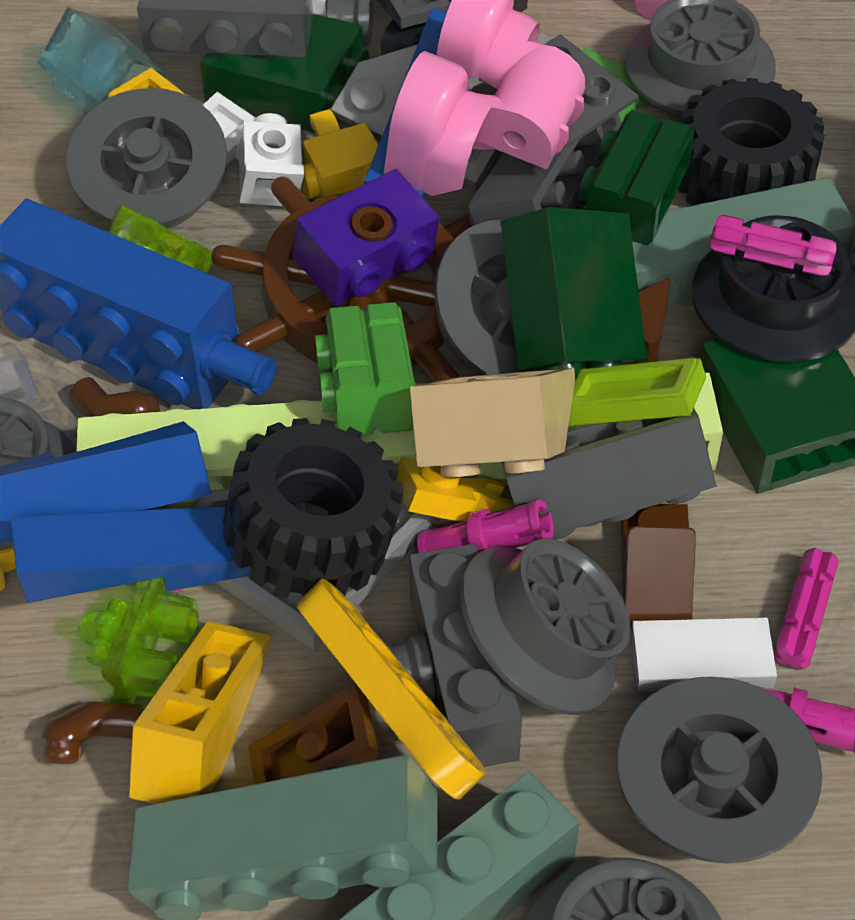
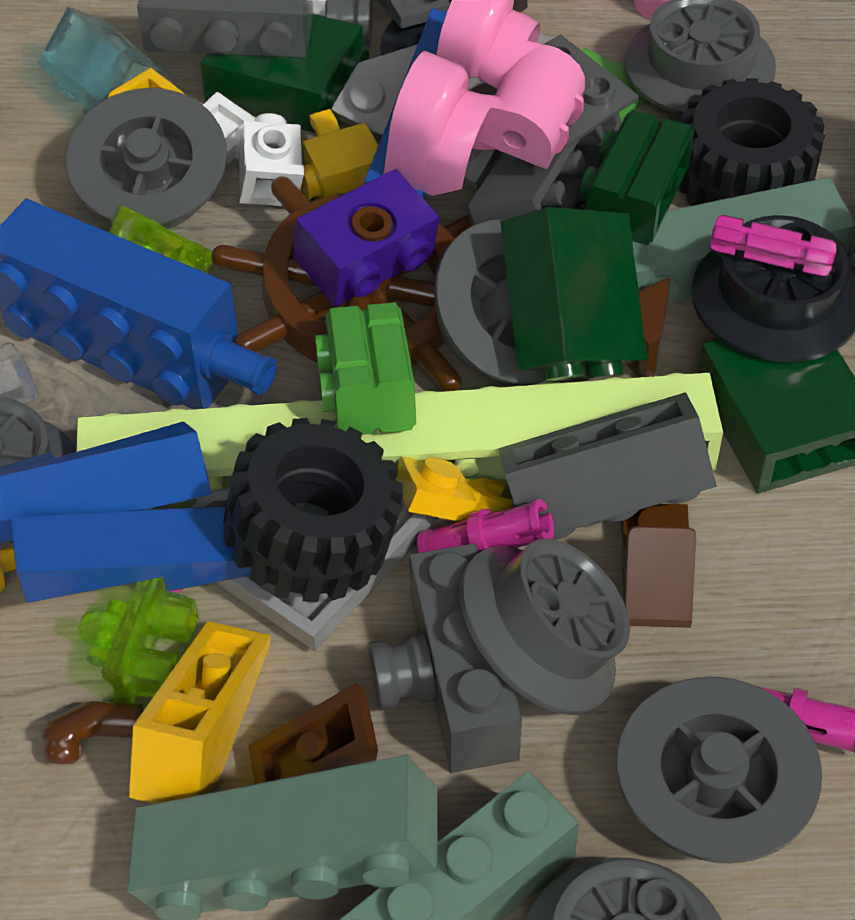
(96, 402): reddish brown arm -> none
(391, 690): yellow beam -> none
(492, 419): tan slope -> none
(636, 391): lime tile -> none
(702, 648): white tile -> none
(806, 609): dark pink axle -> none

